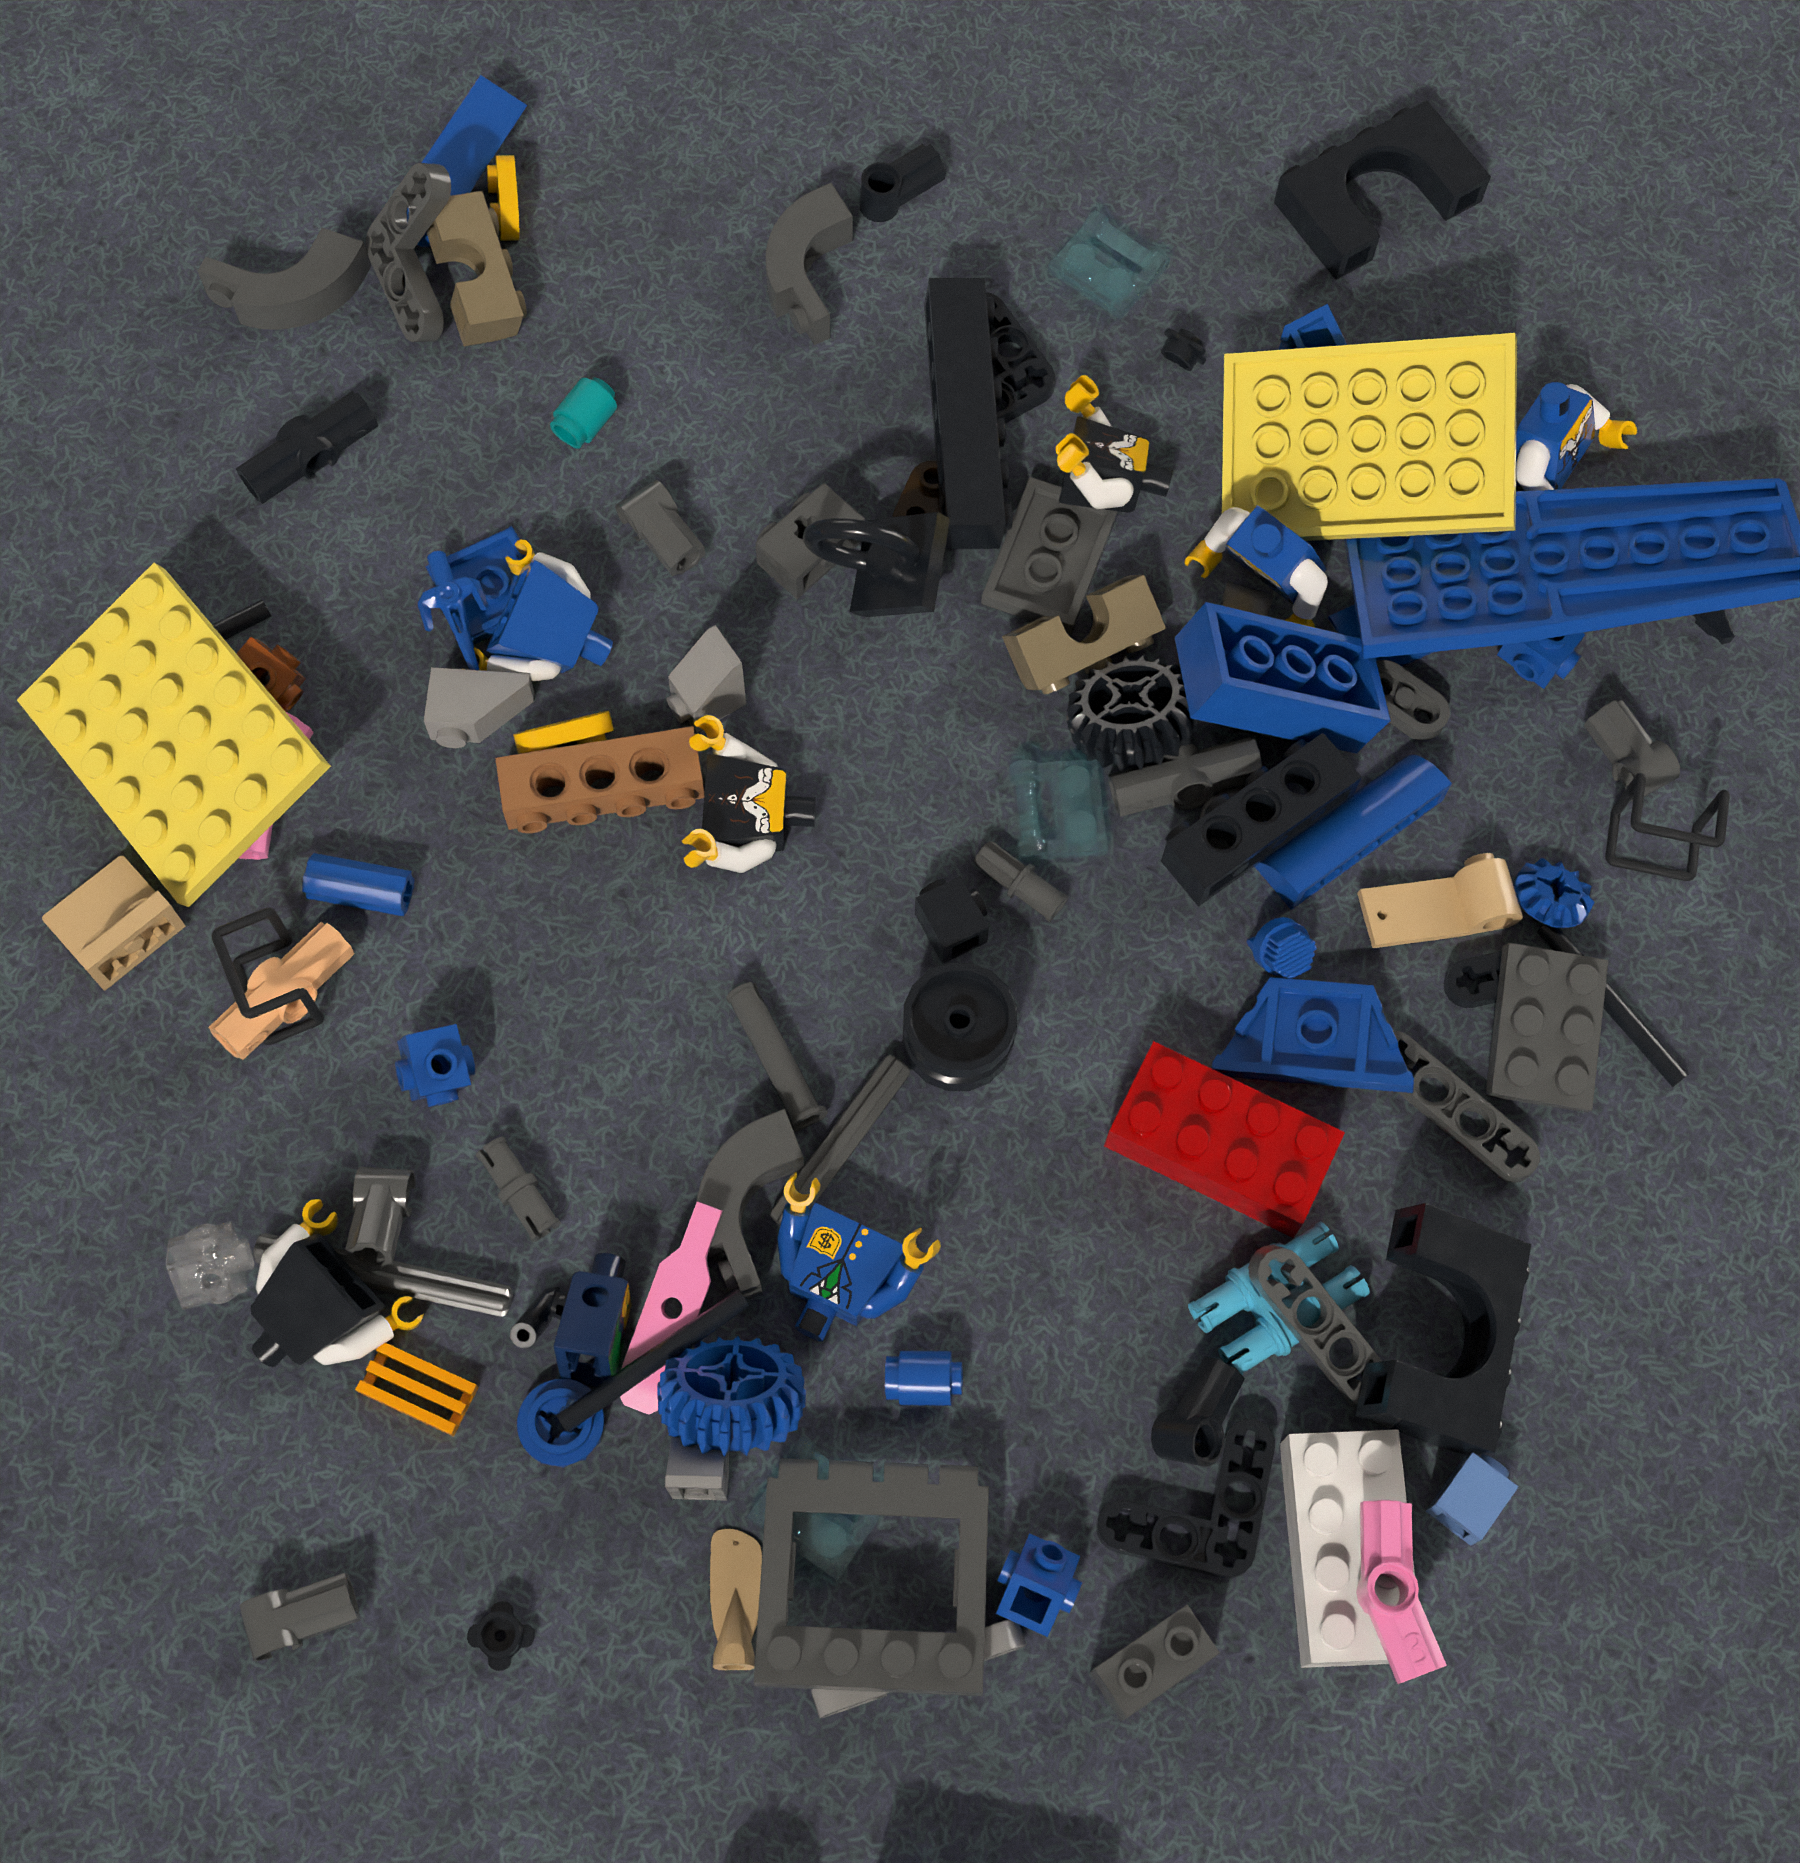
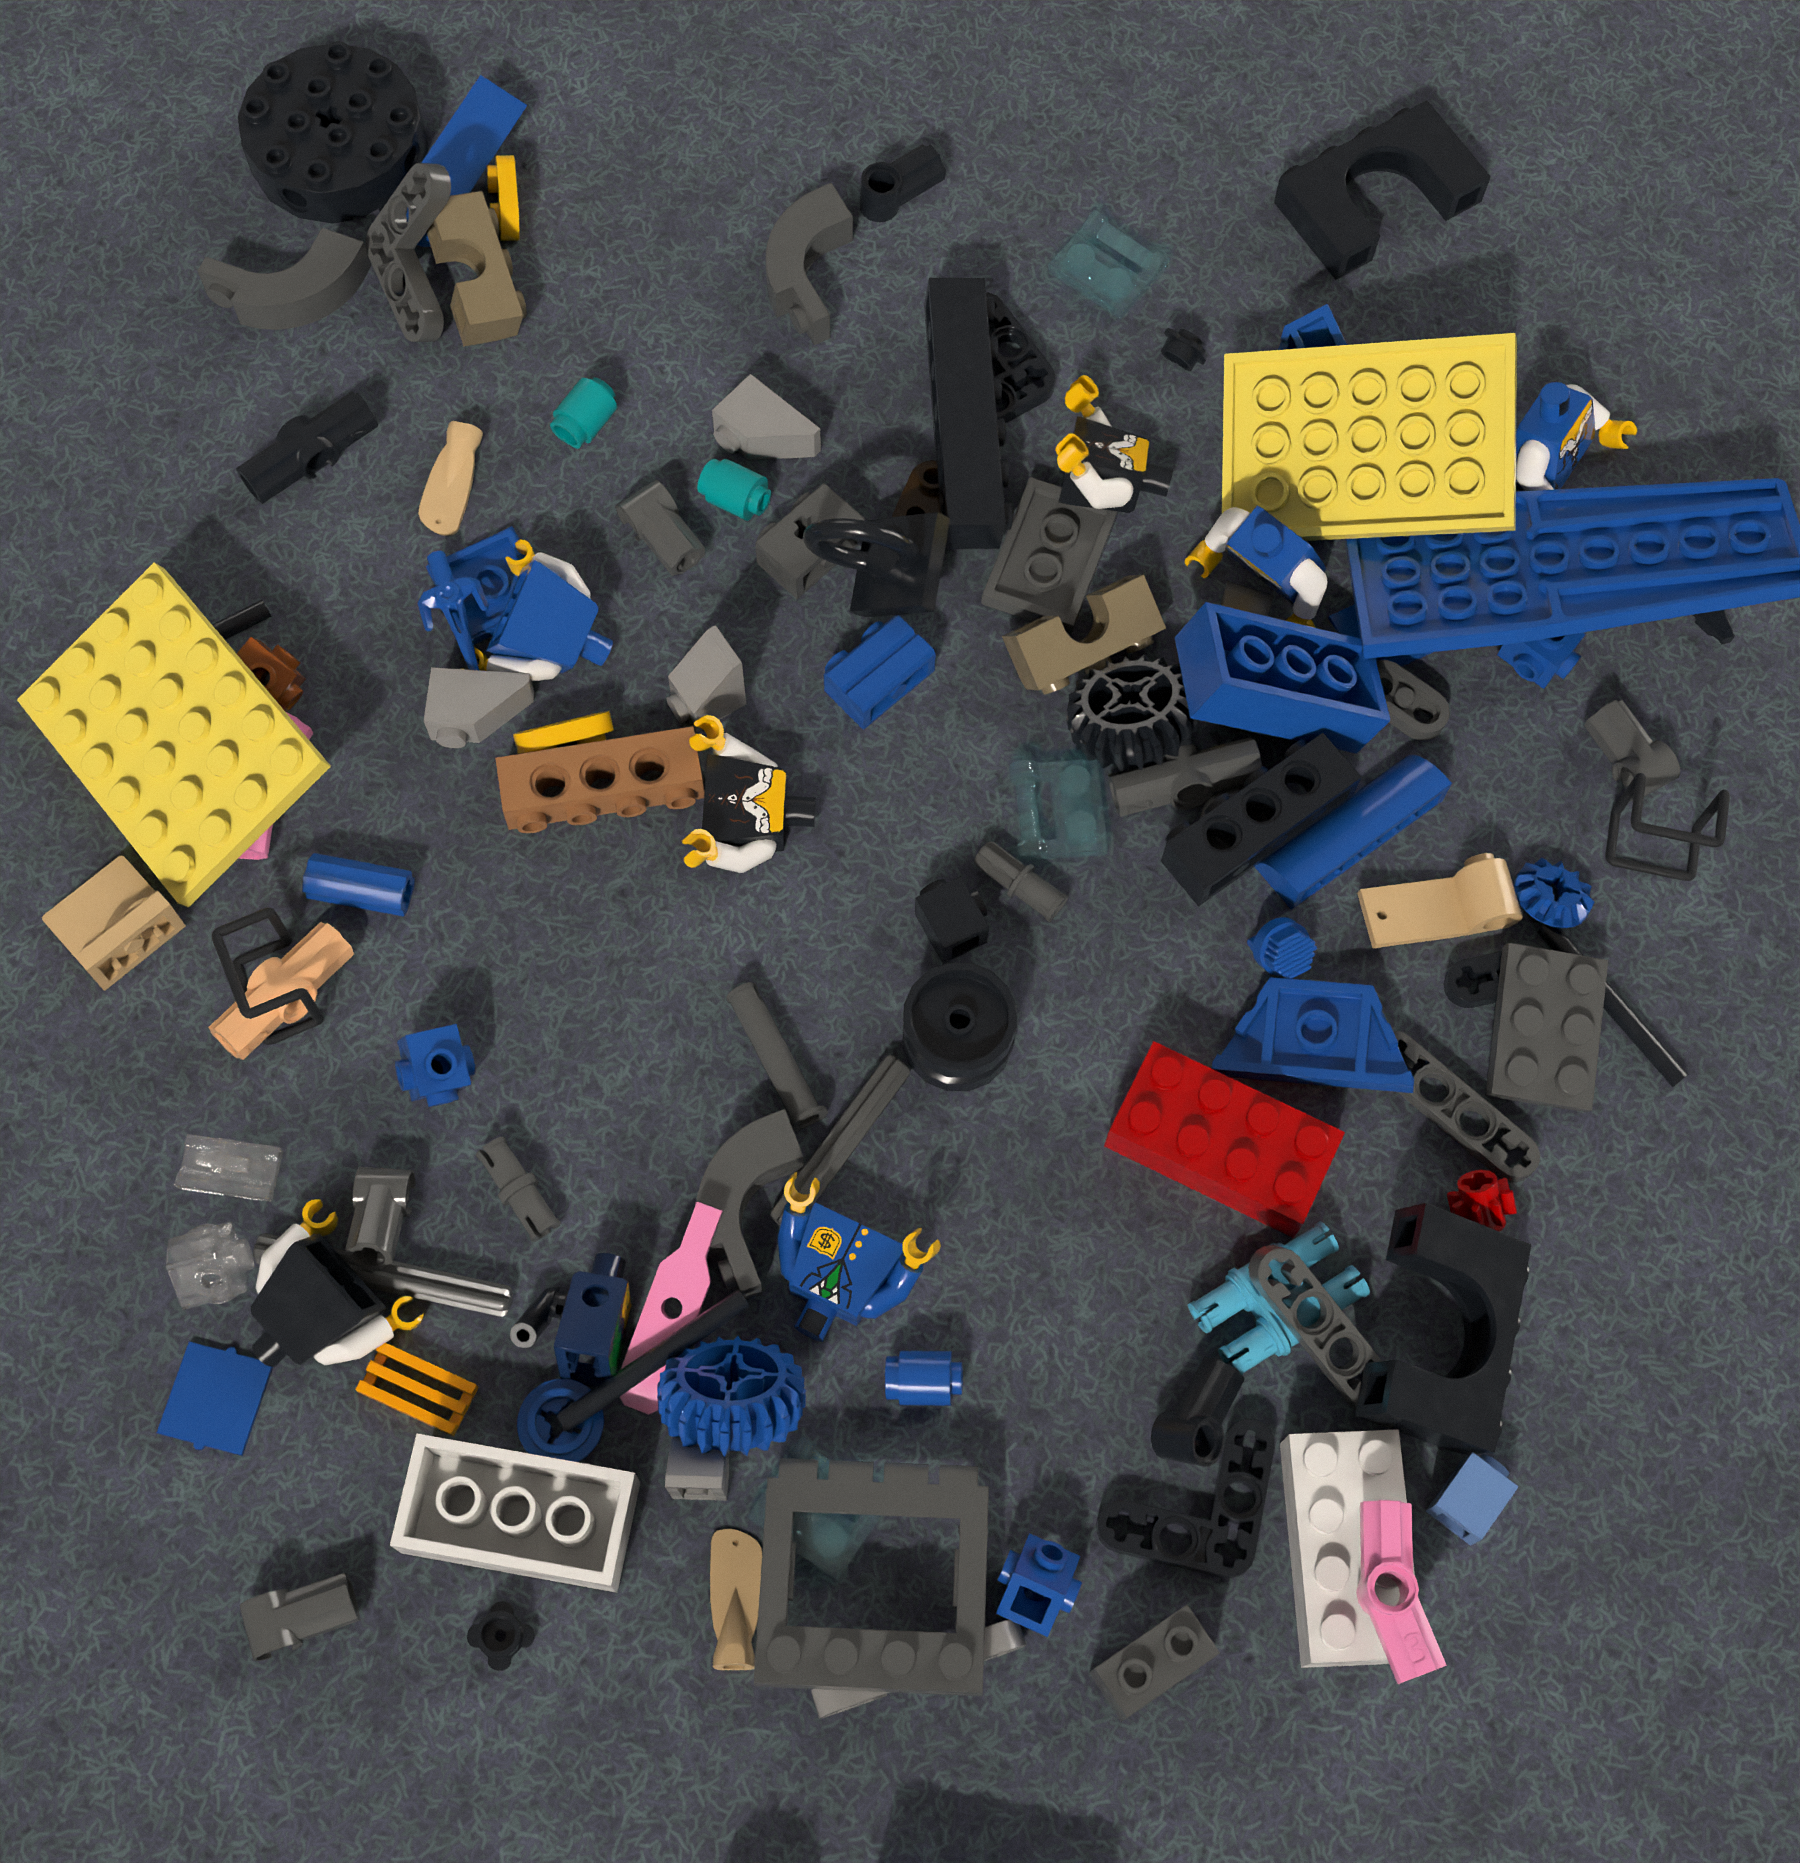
(215, 1398): none -> blue piece
(229, 1168): none -> clear hips
(331, 131): none -> black brick
(451, 480): none -> tan piece
(516, 1512): none -> white brick
(734, 488): none -> teal brick
(763, 425): none -> light grey slope
(878, 670): none -> blue brick
(1483, 1199): none -> red gear

